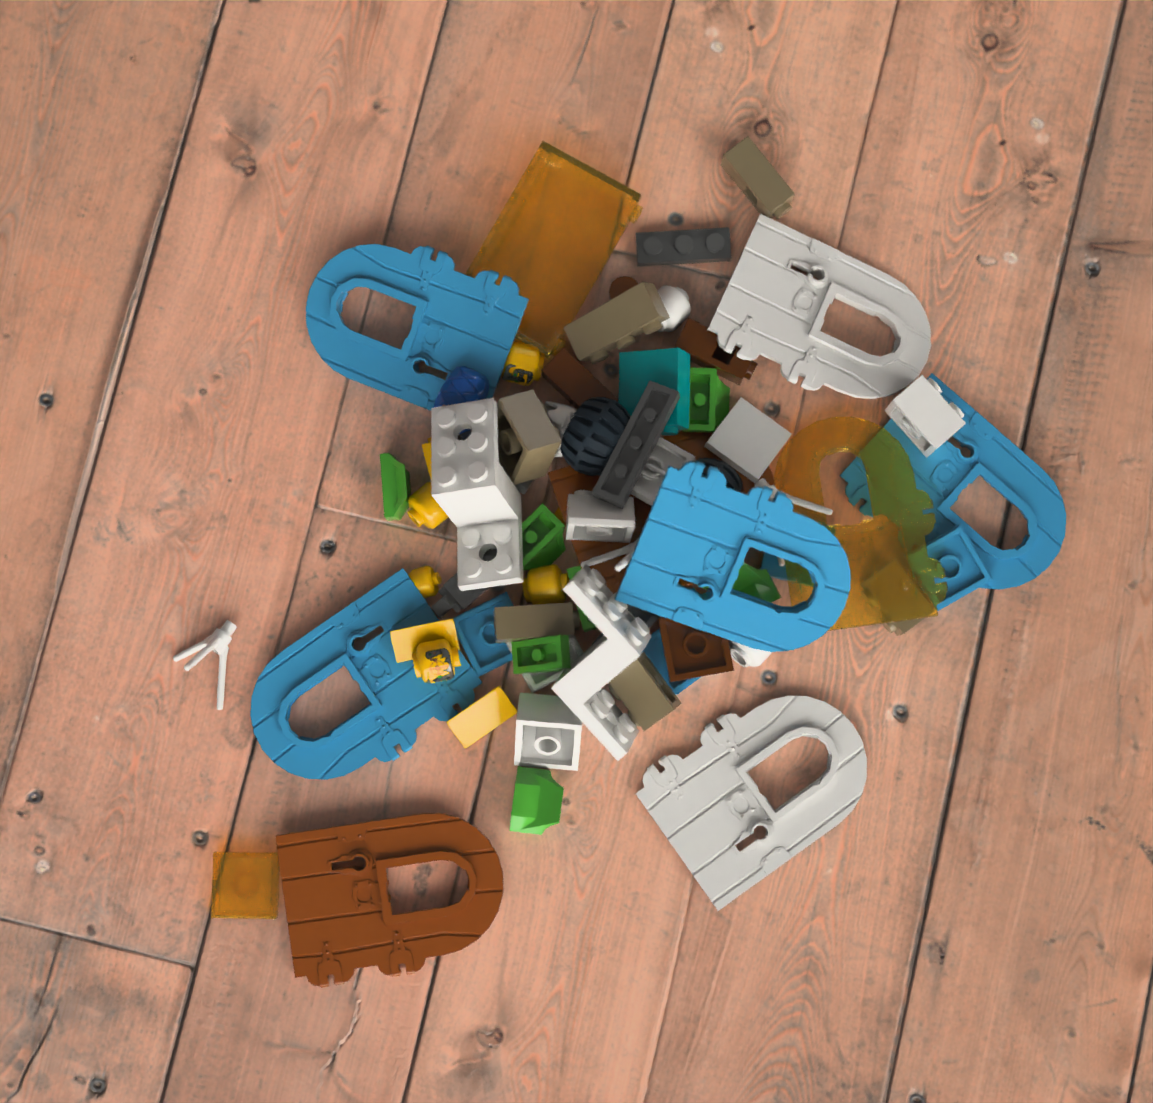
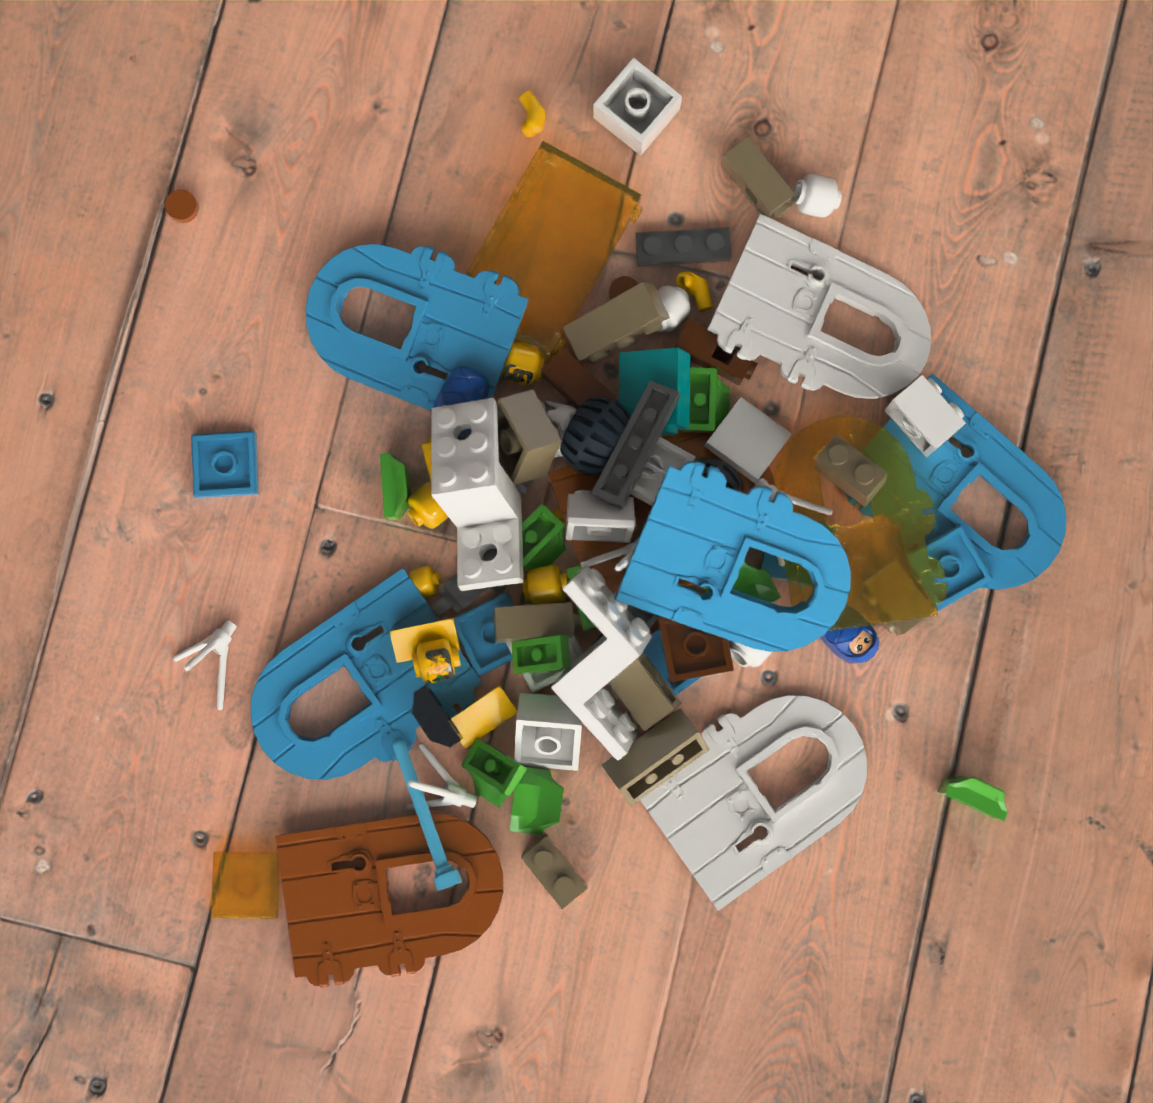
(181, 206): none -> dark orange tile
(225, 464): none -> dark azure tile
(434, 718): none -> black slope
(445, 873): none -> medium azure piece
(451, 795): none -> white plant
(492, 772): none -> bright green slope
(535, 114): none -> yellow arm
(554, 871): none -> dark tan brick
(637, 106): none -> white brick
(656, 757): none -> dark tan brick
(696, 287): none -> yellow arm
(816, 195): none -> white head
(850, 470): none -> dark tan brick
(853, 644): none -> blue piece
(976, 795): none -> bright green slope

